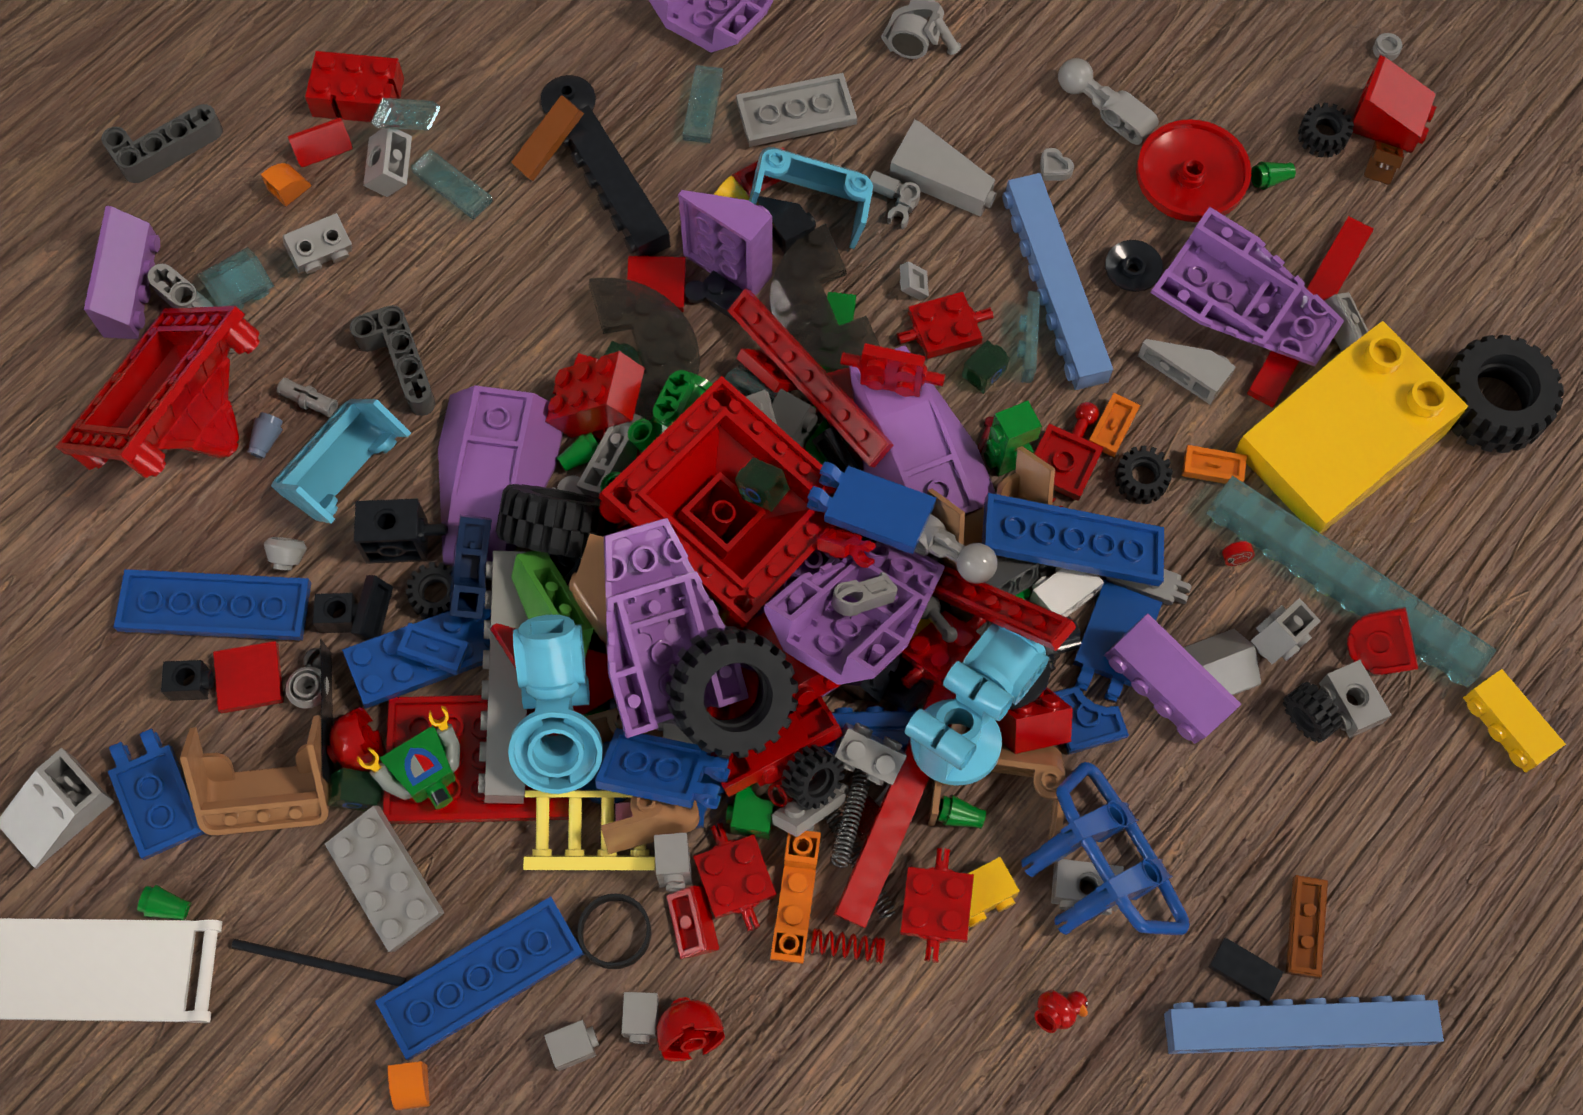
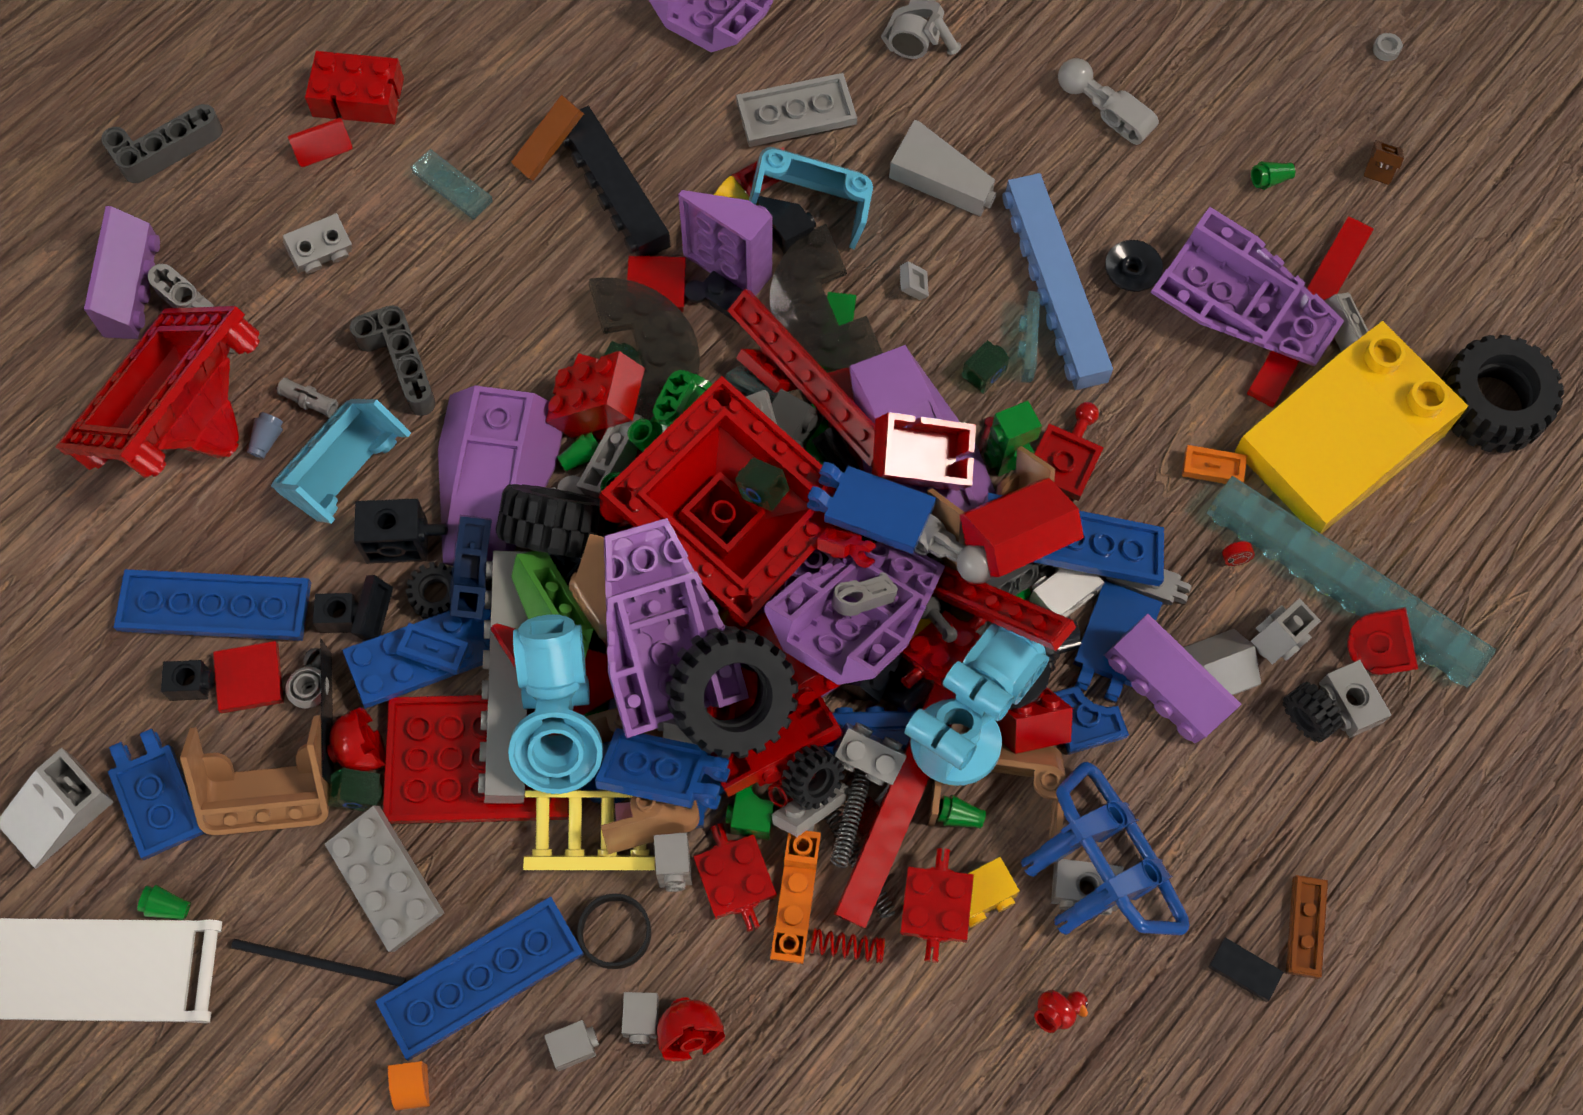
(236, 280): clear light blue slope -> none
(284, 182): orange brick -> none
(284, 552): light grey cone -> none
(387, 161): light grey brick -> none
(405, 114): clear light blue plate -> none
(420, 765): torso -> none
(581, 92): black dish -> none
(692, 922): red slope -> none
(703, 104): clear light blue plate -> none
(892, 370): red plate -> none
(906, 194): light grey bar -> none
(923, 451): none -> piece
(945, 325): red plate -> none
(1023, 526): none -> red slope
(1055, 166): light grey tile -> none
(1114, 424): orange plate -> none
(1147, 459): black tyre -> none
(1191, 367): light grey slope -> none
(1193, 168): red dish -> none
(1303, 1026): medium blue brick -> none
(1329, 117): black tyre -> none
(1394, 107): red slope -> none
(1513, 721): yellow brick -> none

